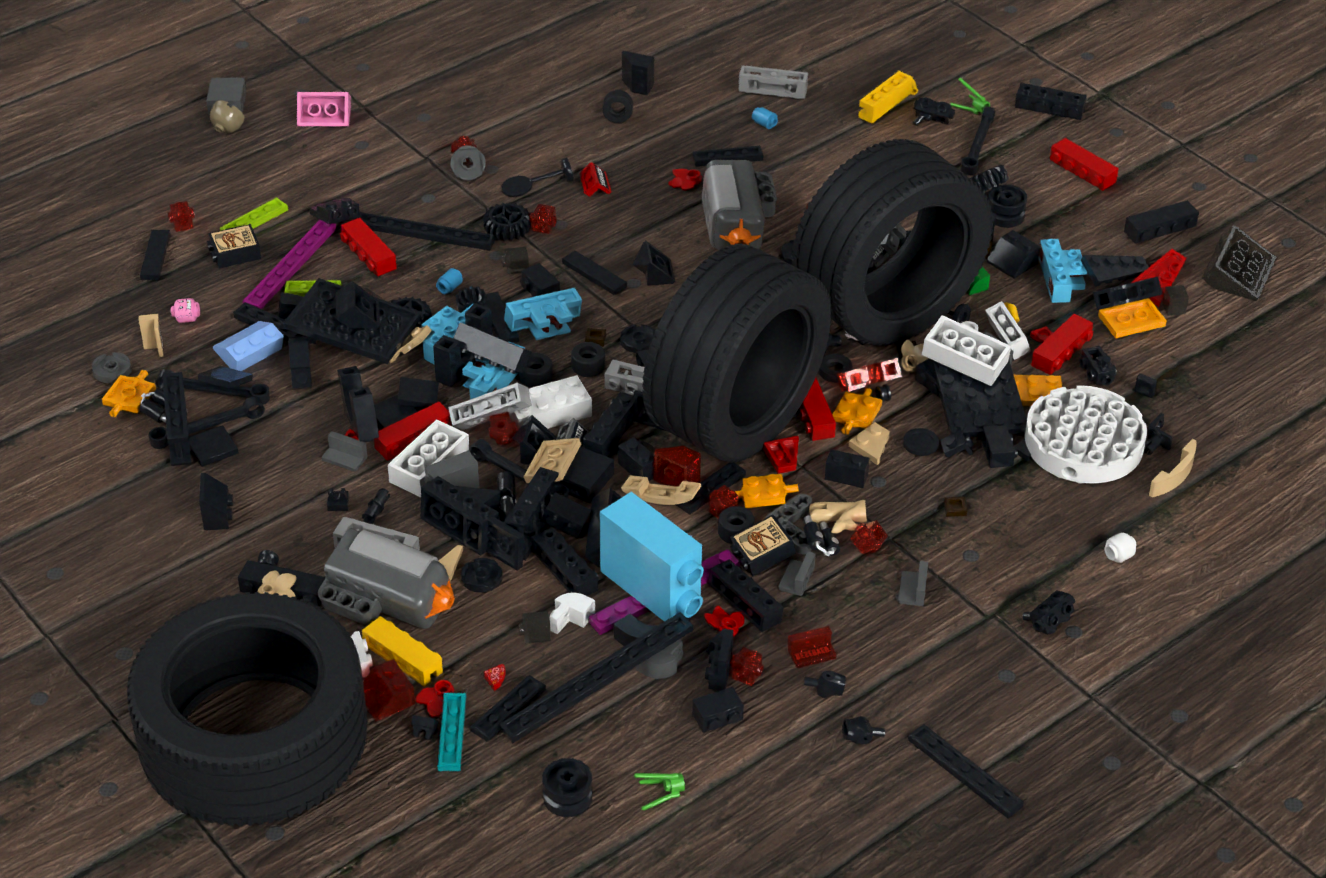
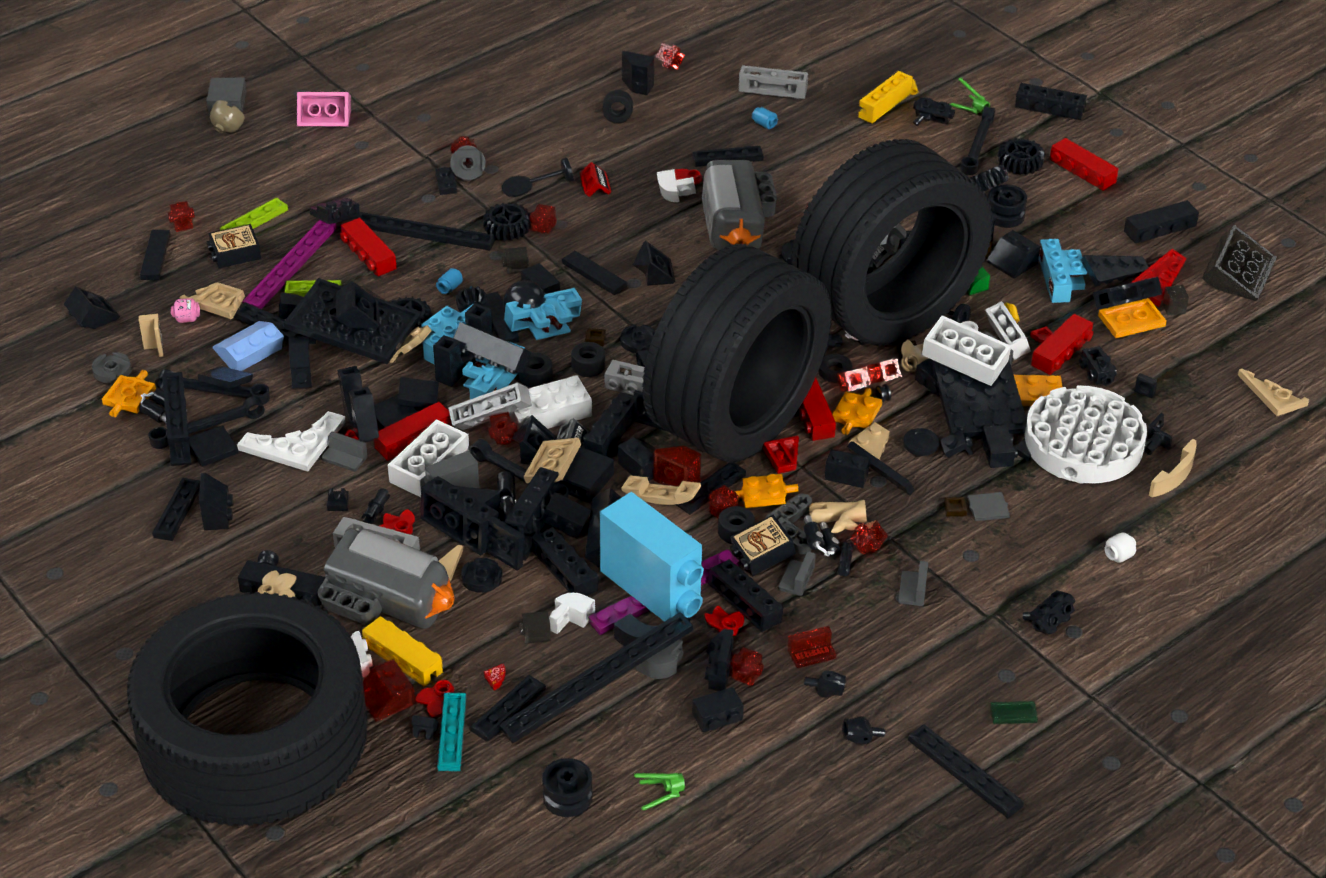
(90, 309): none -> black slope
(177, 509): none -> black tile
(218, 299): none -> tan wing
(296, 448): none -> white plate
(400, 524): none -> red plate
(446, 181): none -> black plate
(525, 293): none -> black piece
(670, 56): none -> clear red brick
(672, 188): none -> white brick
(845, 559): none -> black axle
(881, 468): none -> black tile
(988, 506): none -> dark grey piece
(1013, 712): none -> clear green tile
(1021, 156): none -> black gear
(1273, 395): none -> tan wing

